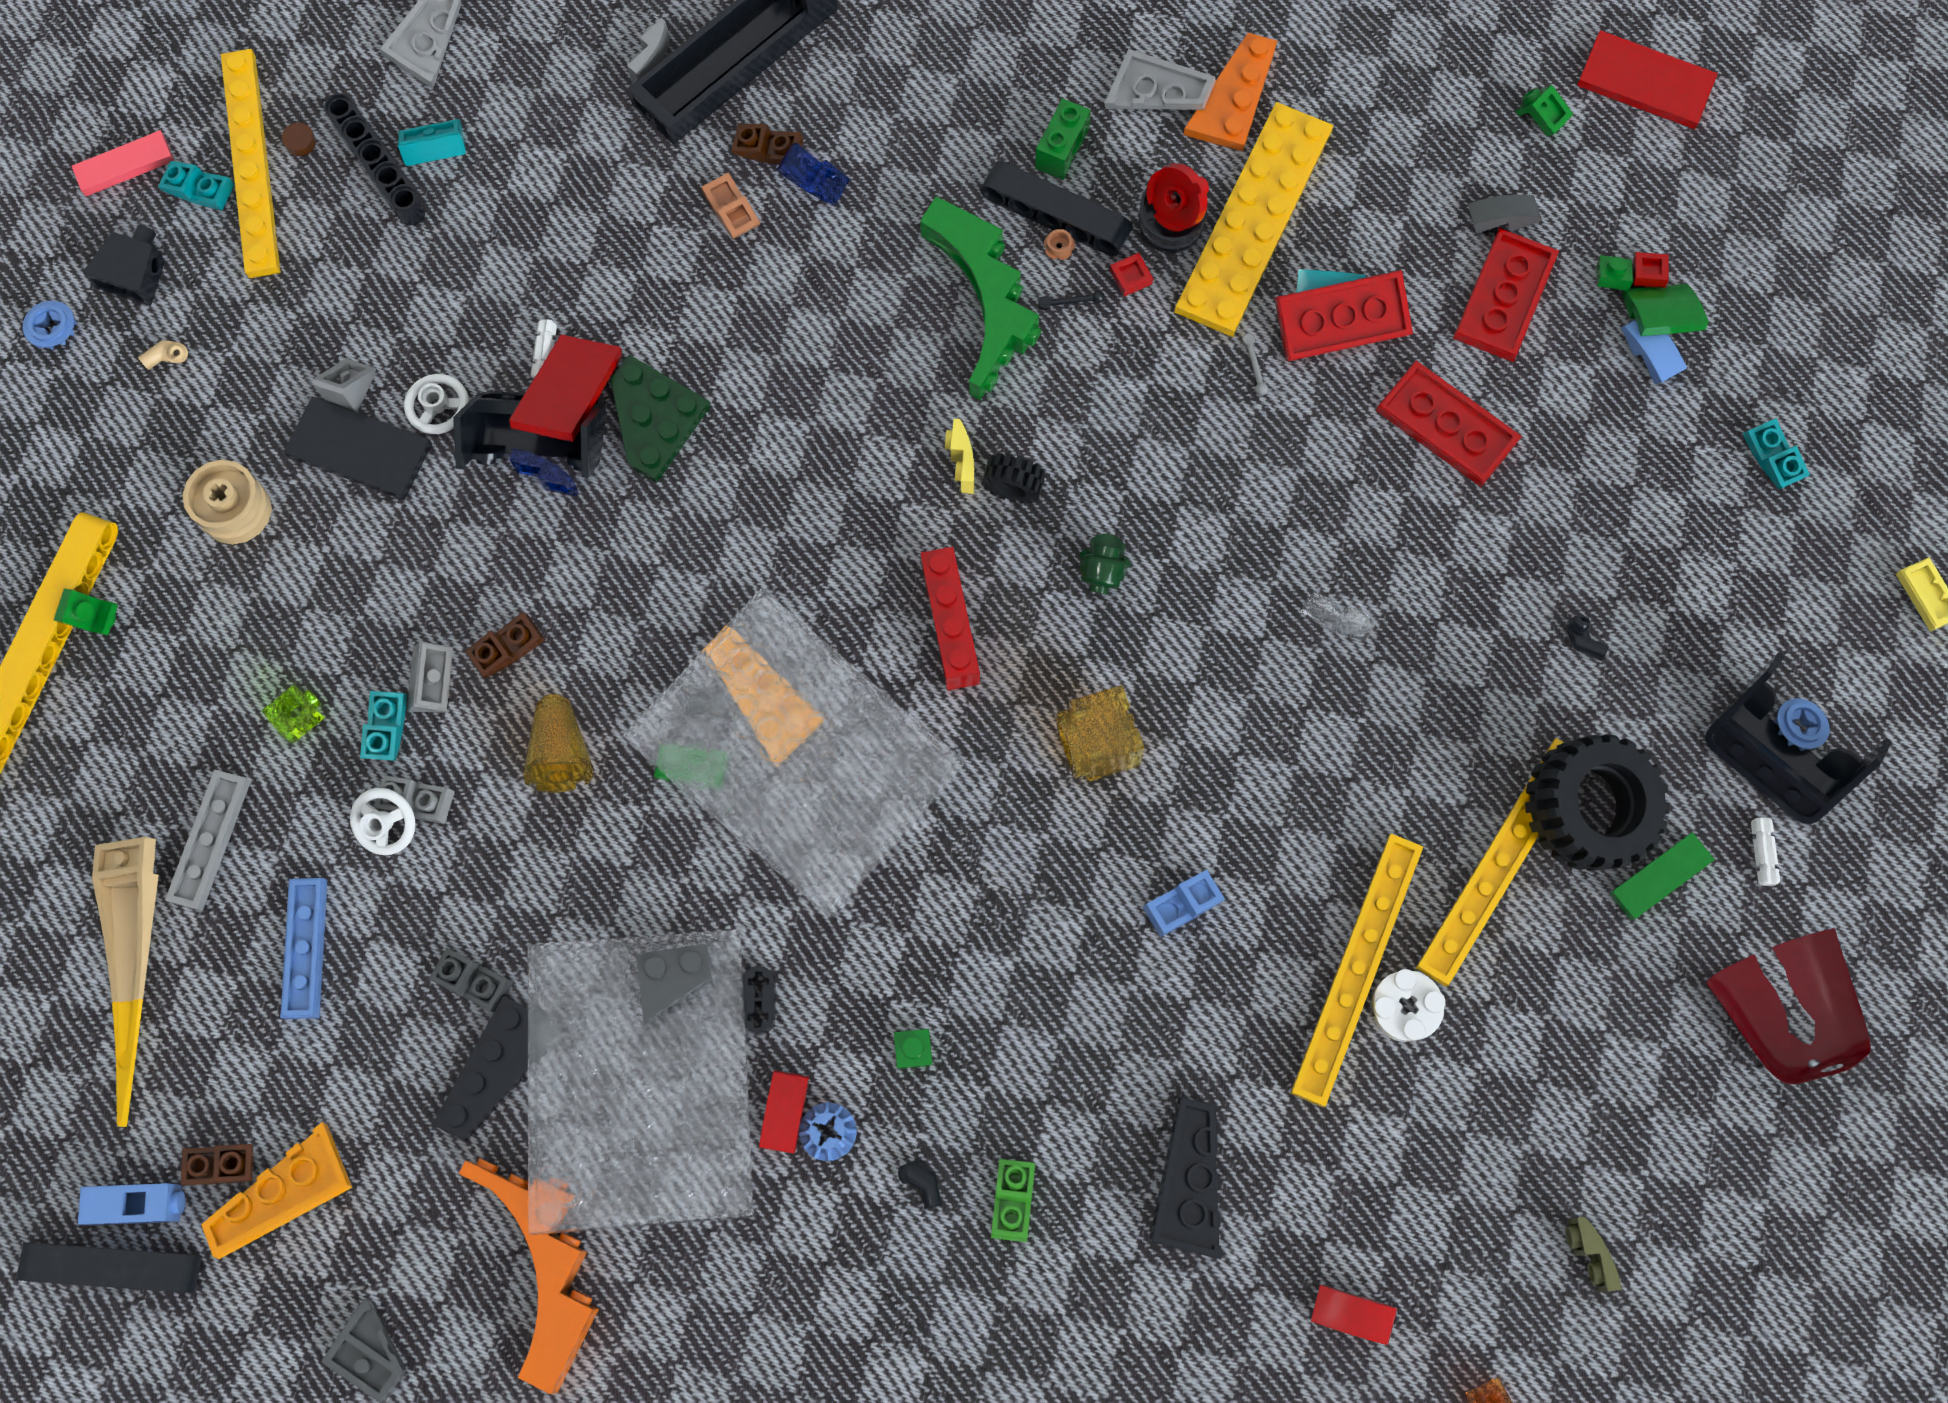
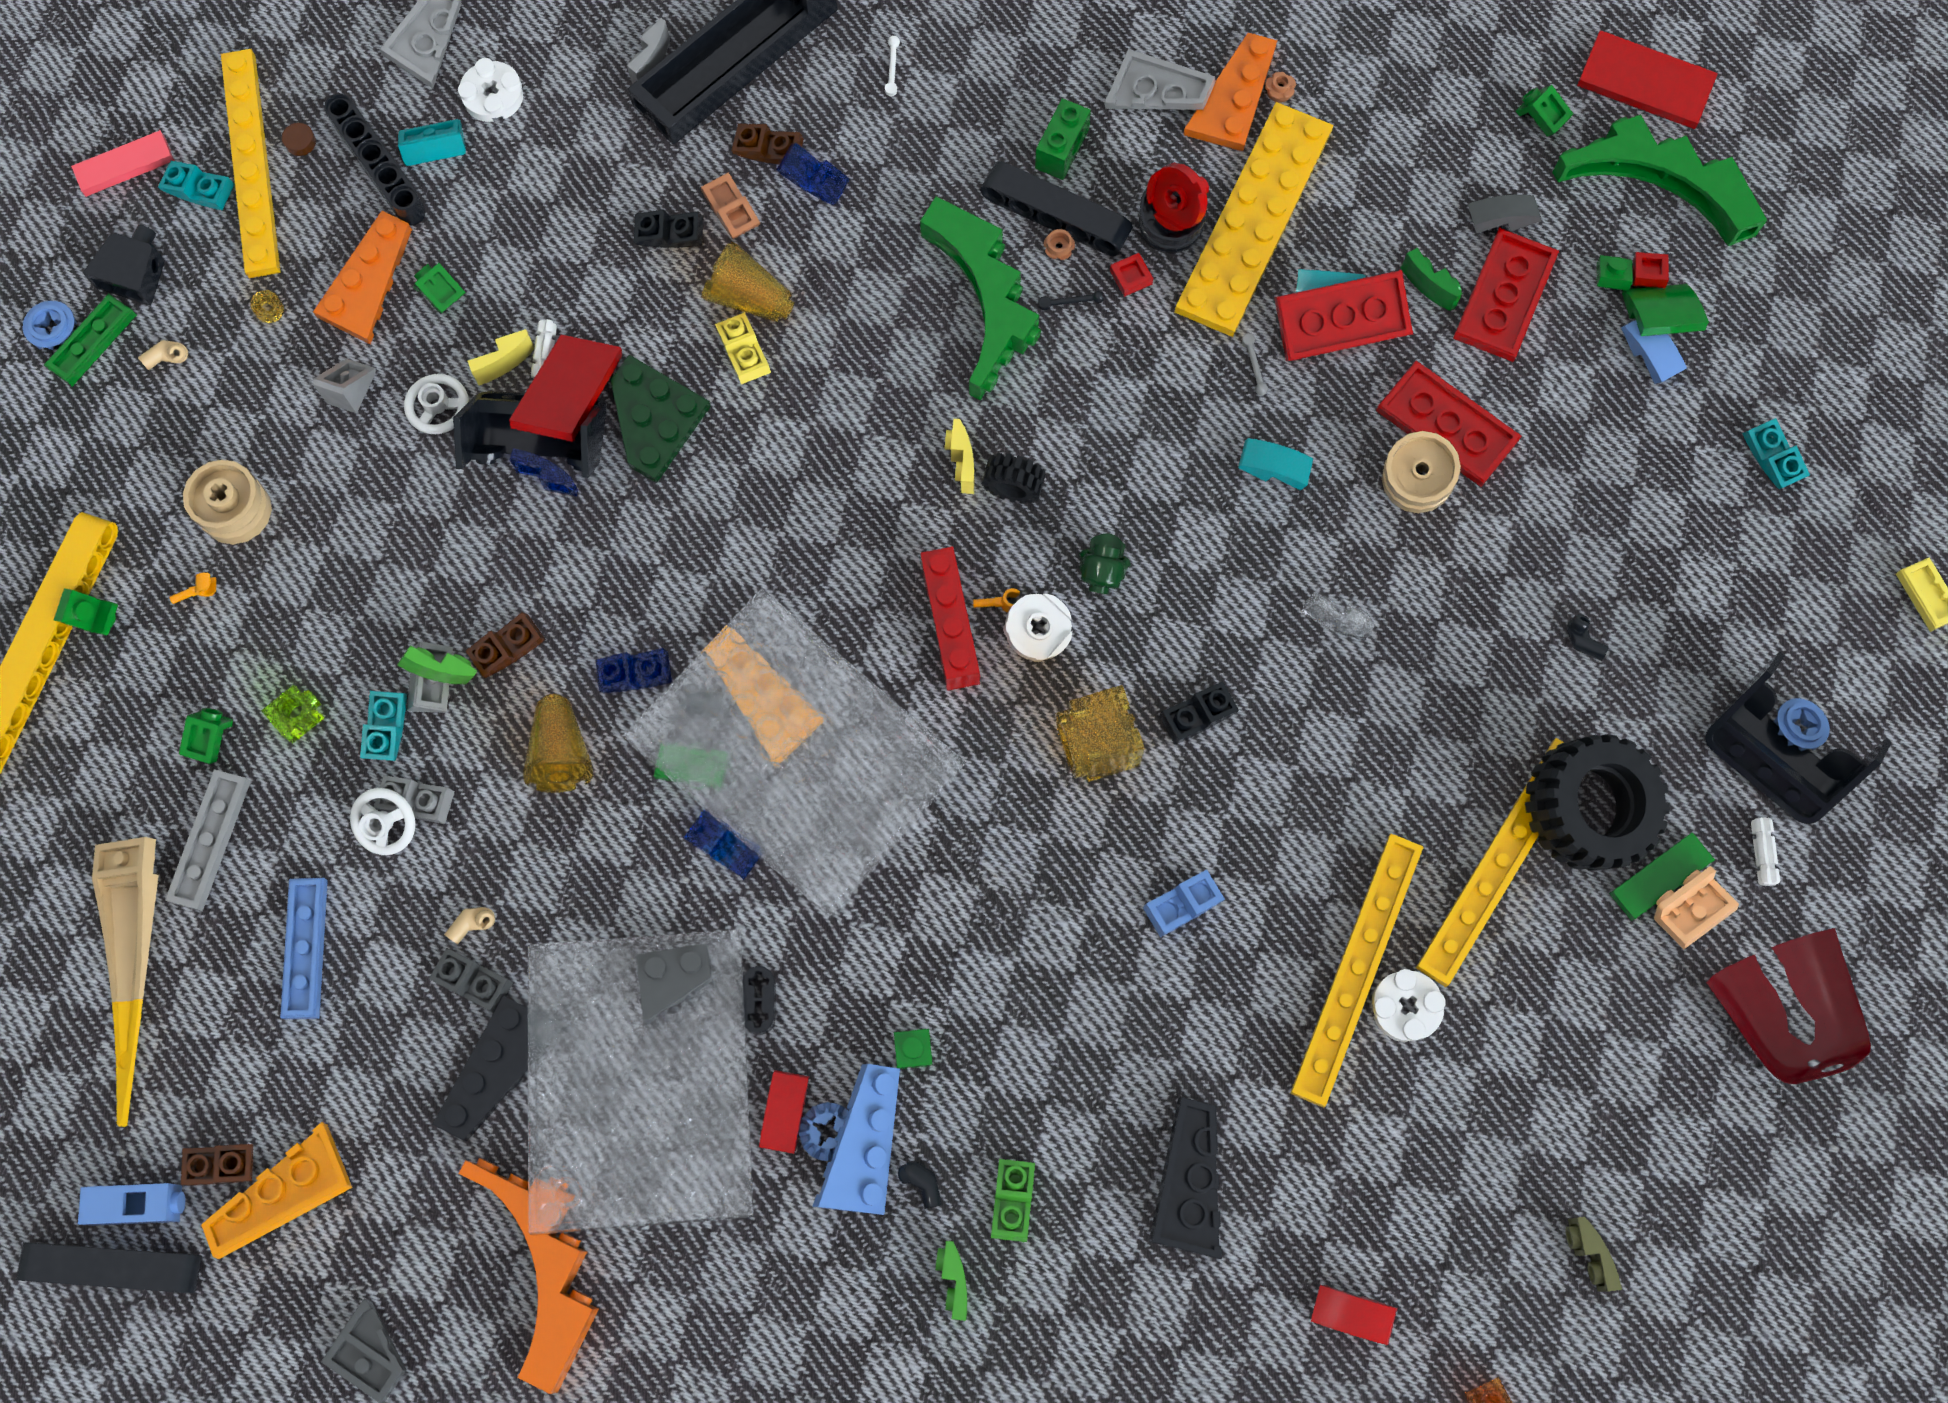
(90, 340): none -> green tile
(203, 586): none -> light orange hand
(203, 735): none -> green bracket
(272, 299): none -> clear yellow bush
(358, 448): black tile -> none
(359, 290): none -> orange wing
(438, 287): none -> green bracket
(451, 669): none -> bright green slope
(469, 920): none -> tan arm
(486, 75): none -> white plate
(511, 352): none -> light yellow slope
(633, 672): none -> clear blue slope
(668, 231): none -> black slope
(721, 845): none -> clear blue slope
(743, 348): none -> light yellow slope
(746, 286): none -> clear yellow cone
(861, 1162): none -> medium blue wing
(890, 87): none -> white hinge
(952, 1269): none -> bright green slope
(998, 601): none -> light orange hand
(1057, 627): none -> white plate
(1198, 713): none -> black slope
(1277, 461): none -> teal slope
(1278, 93): none -> nougat plate
(1430, 455): none -> tan wheel
(1436, 286): none -> green slope
(1694, 907): none -> light nougat bracket
(1712, 188): none -> green arch

